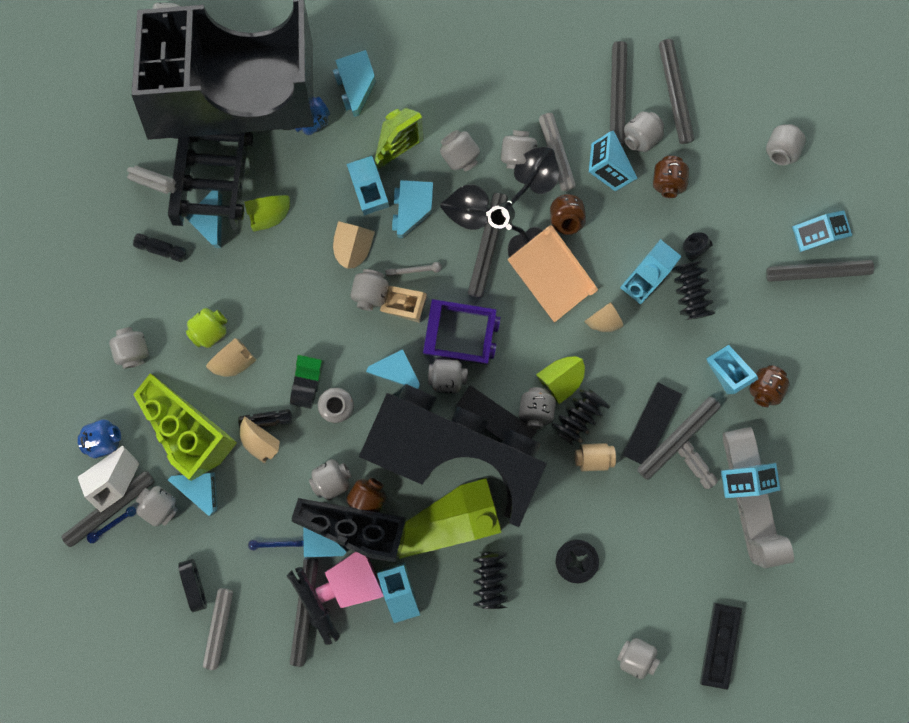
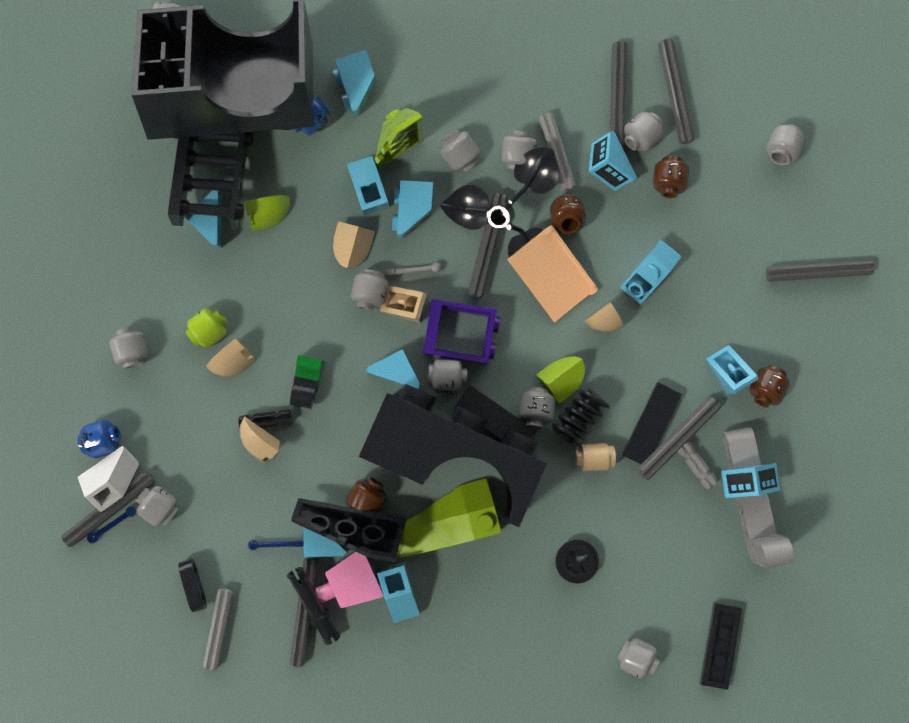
(151, 179): light grey axle -> none
(159, 247): black axle -> none
(186, 434): lime wedge -> none
(200, 490): medium azure slope -> none
(330, 479): light grey head -> none
(335, 405): light grey head -> none
(490, 580): black piece -> none
(693, 290): black piece -> none
(696, 245): black plate -> none
(822, 230): slope -> none

